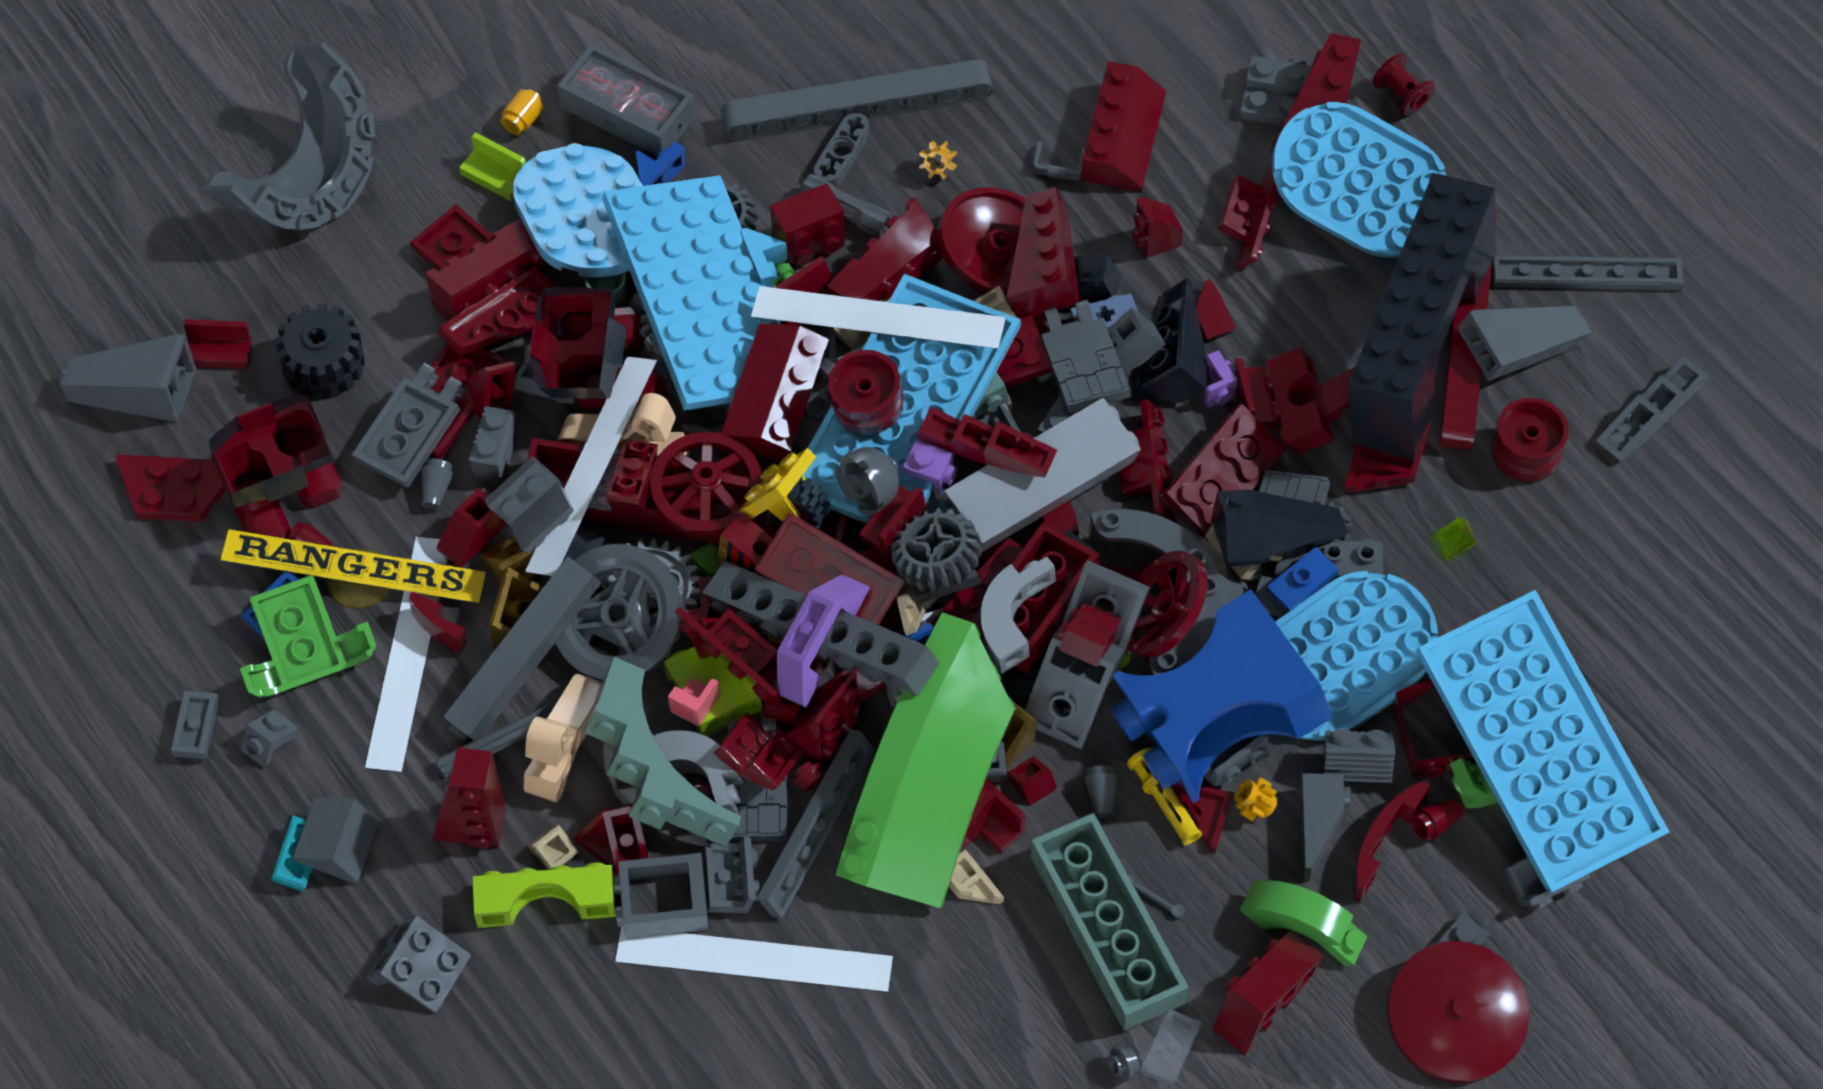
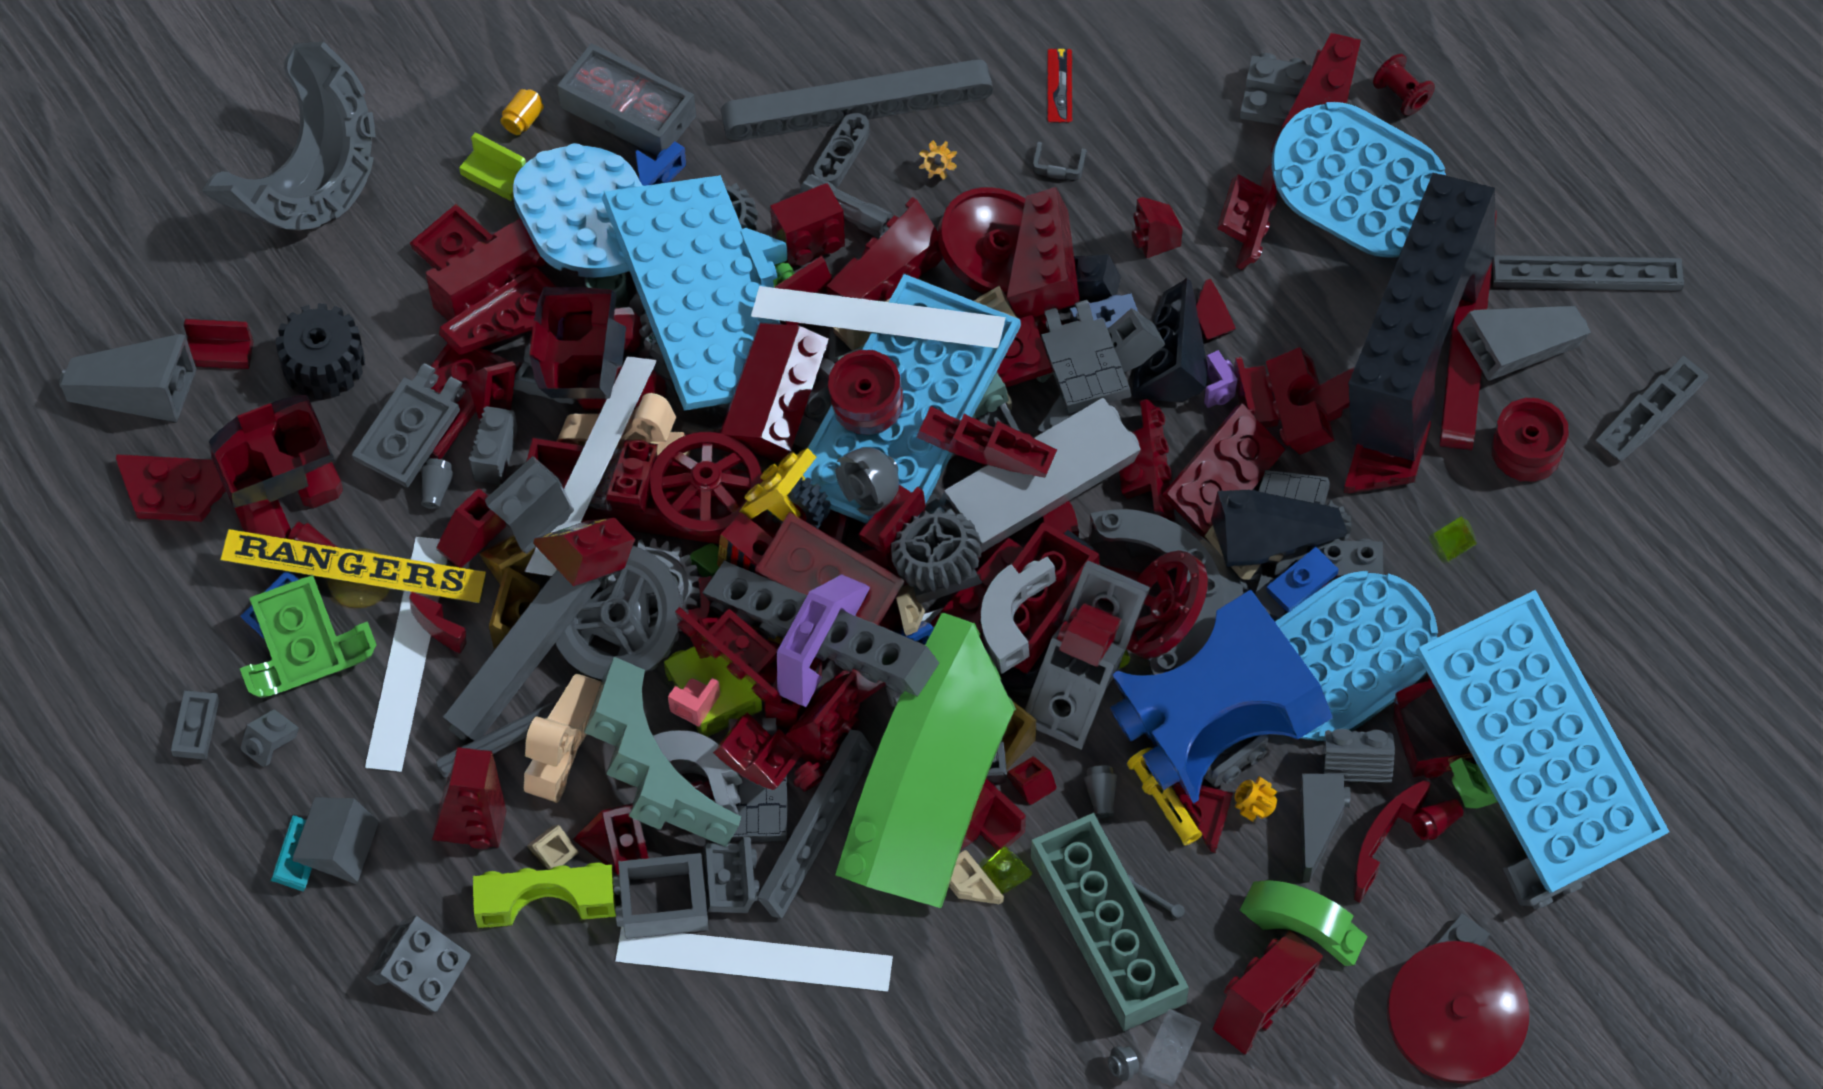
(587, 549): none -> dark red slope
(931, 465): medium lavender bracket -> none
(1006, 870): none -> clear neon green slope
(1059, 85): none -> red sticker
(1123, 128): dark red slope -> none

